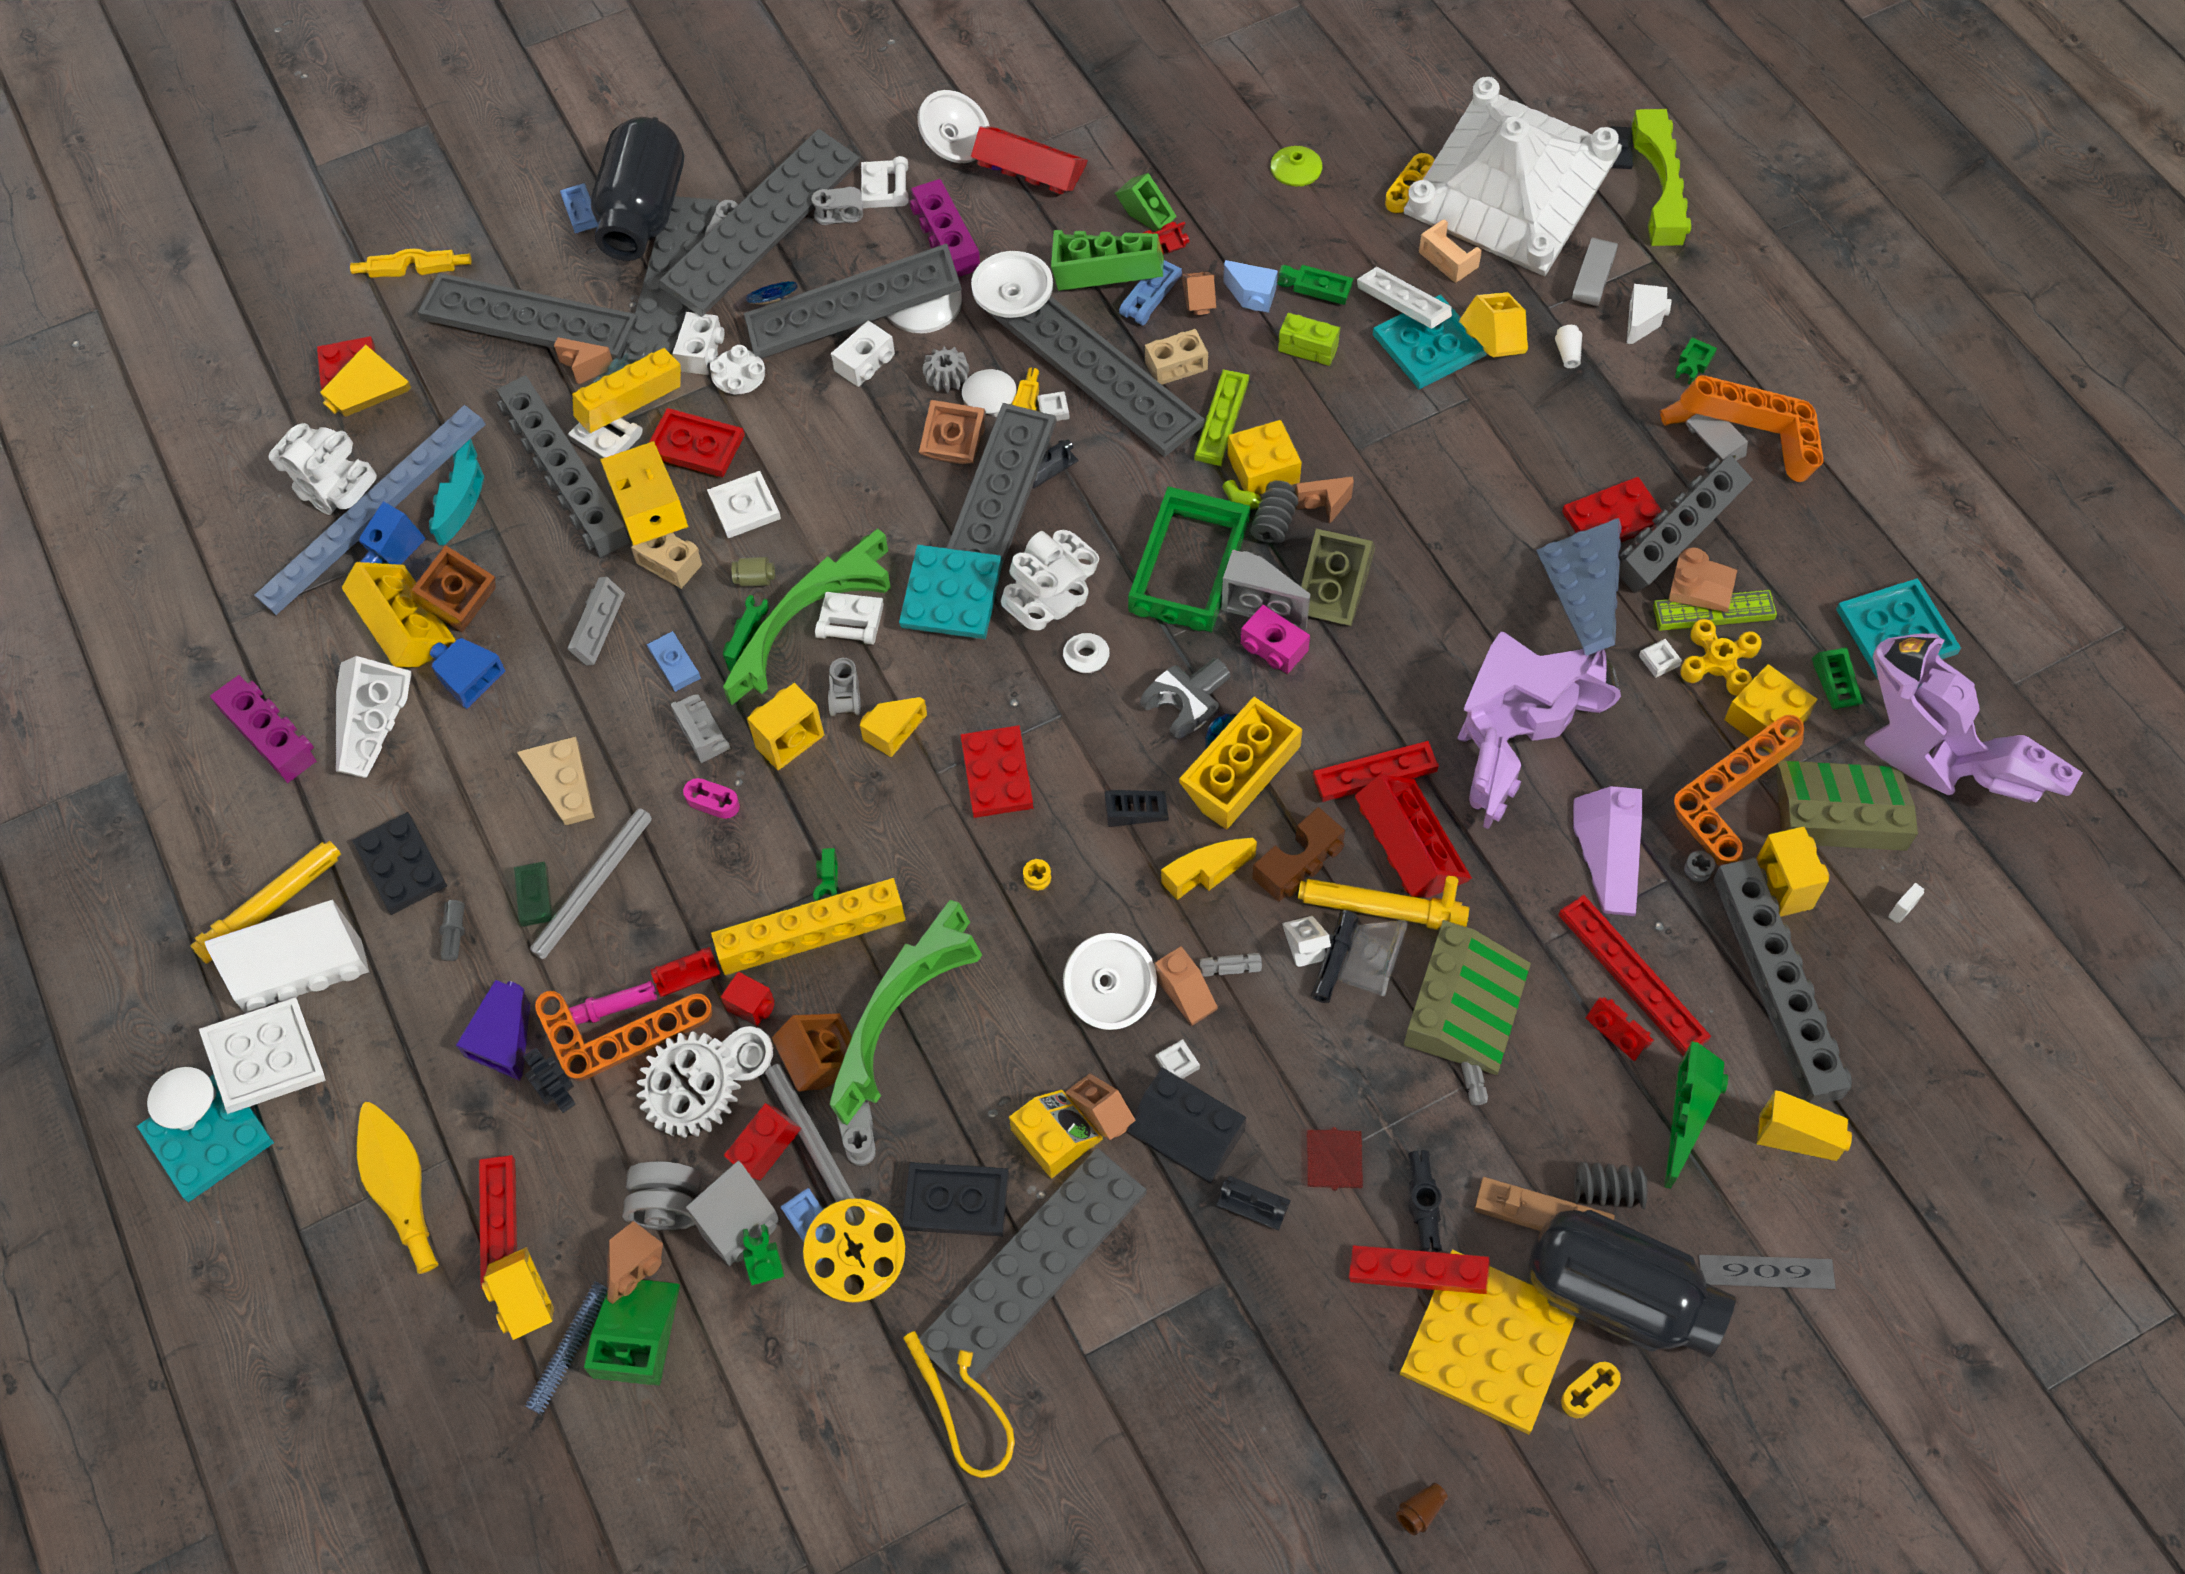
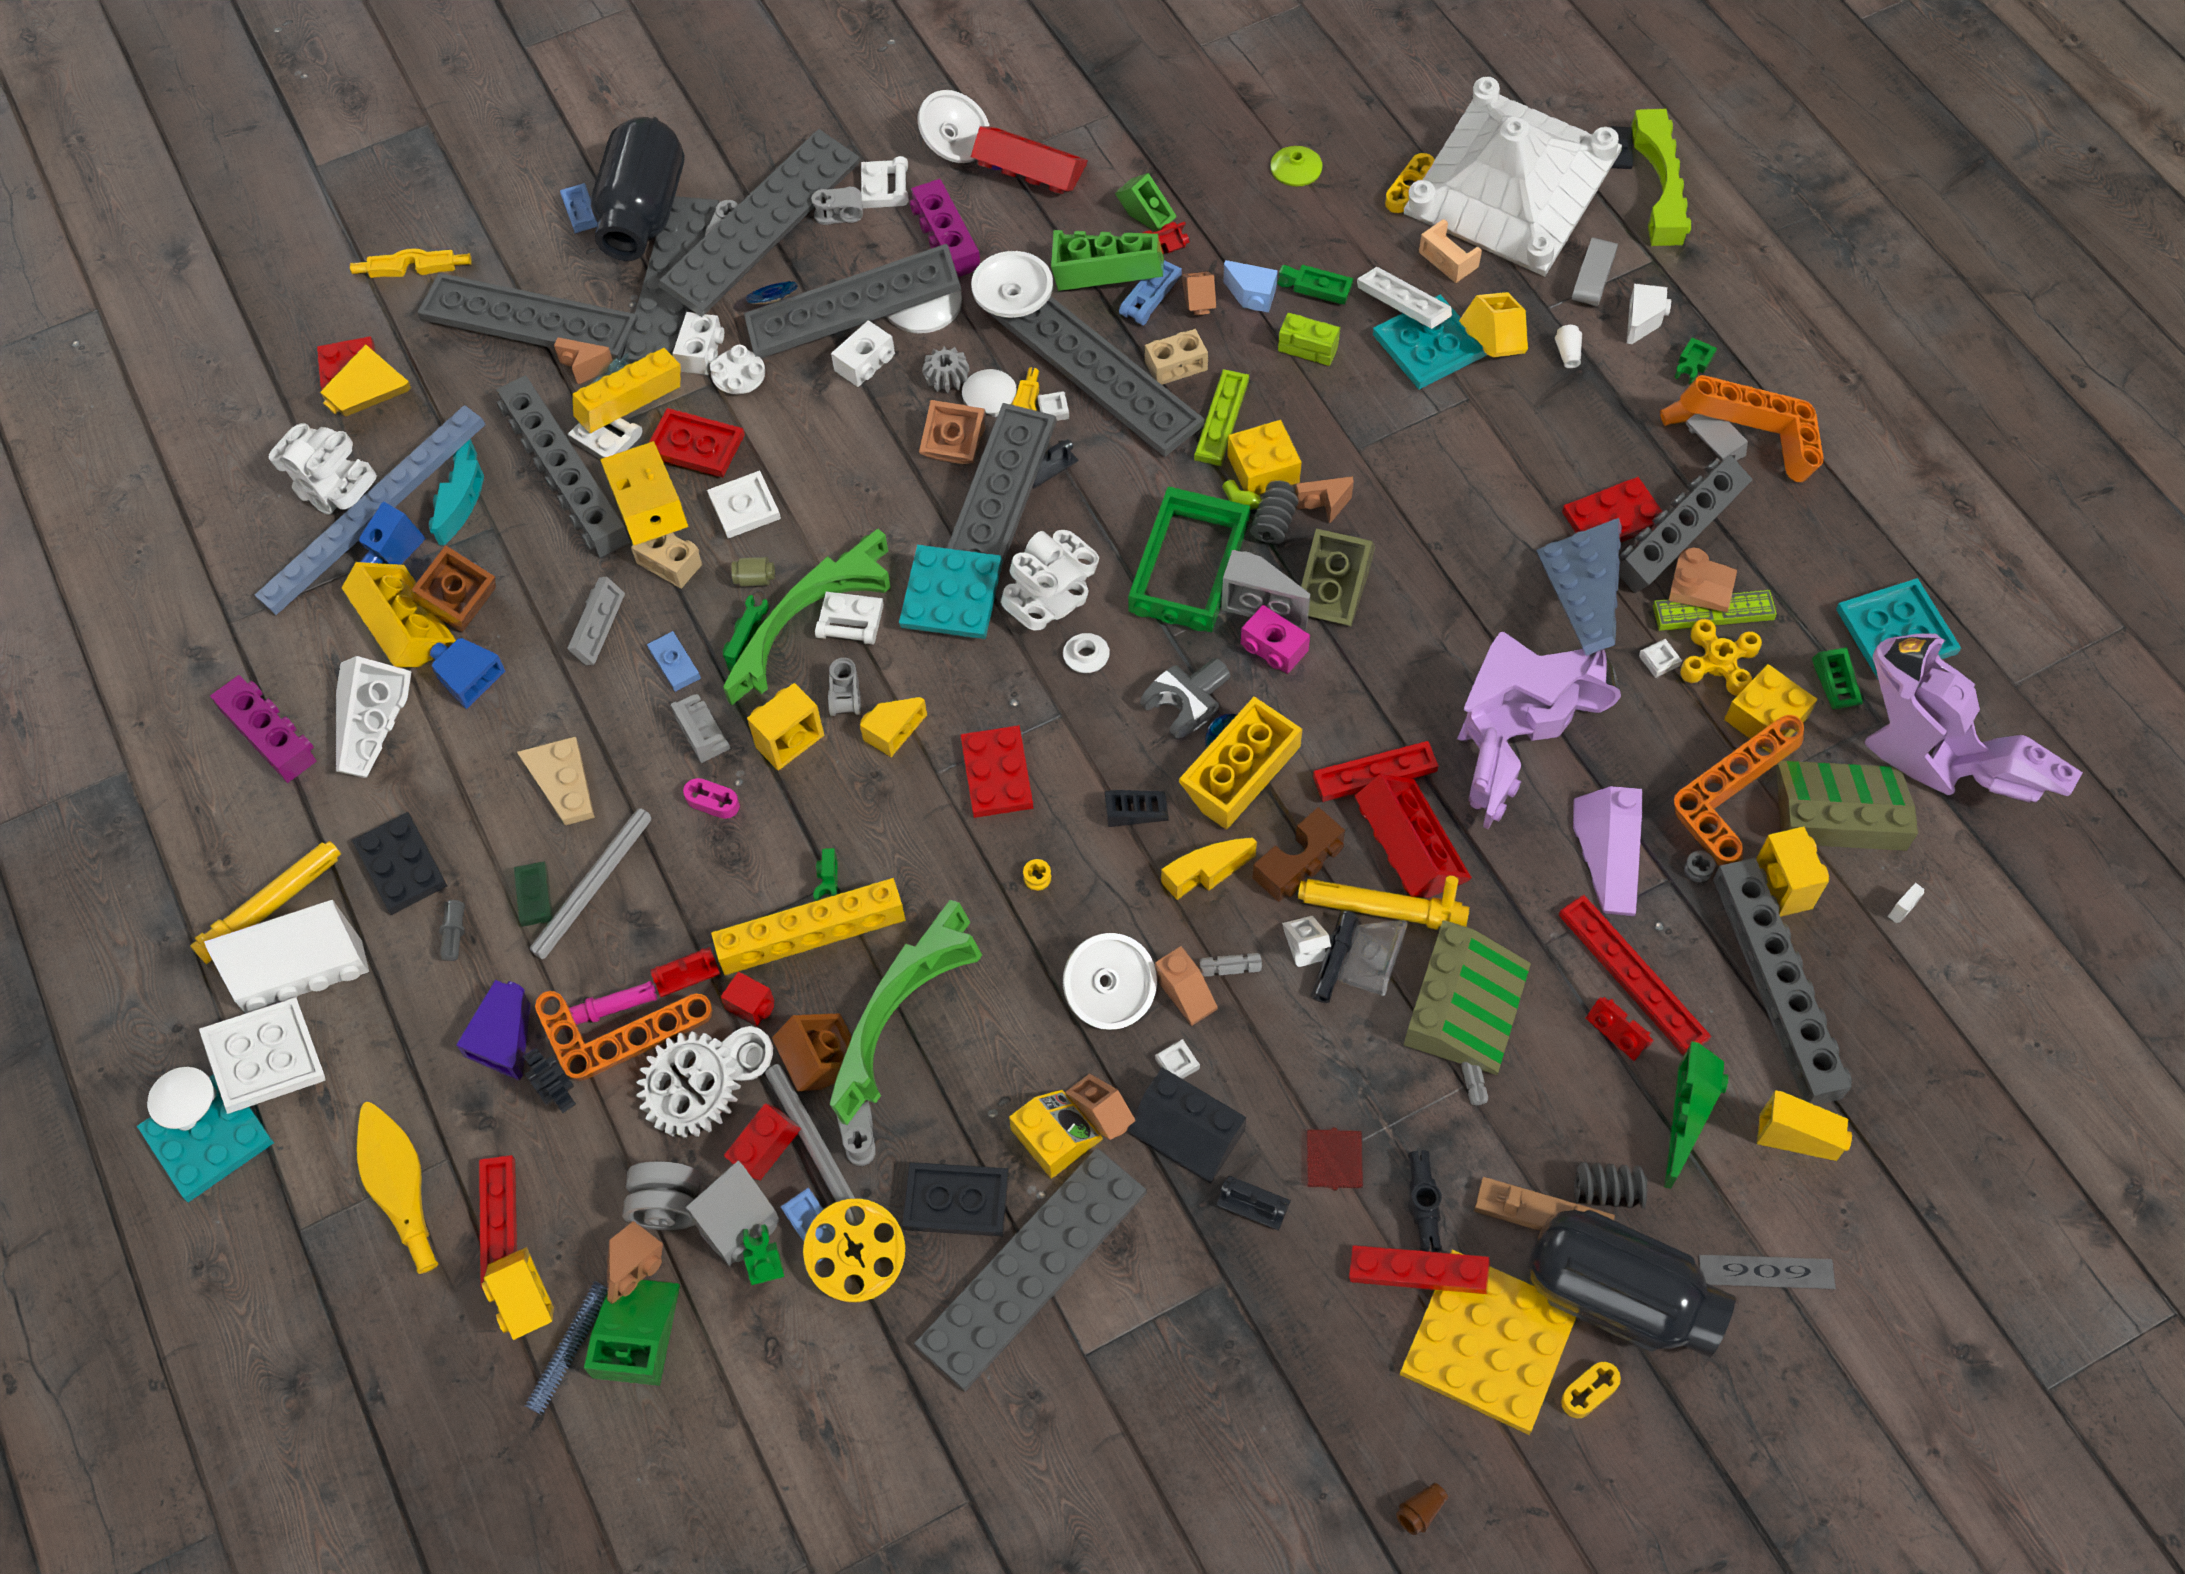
(929, 1374): yellow piece -> none

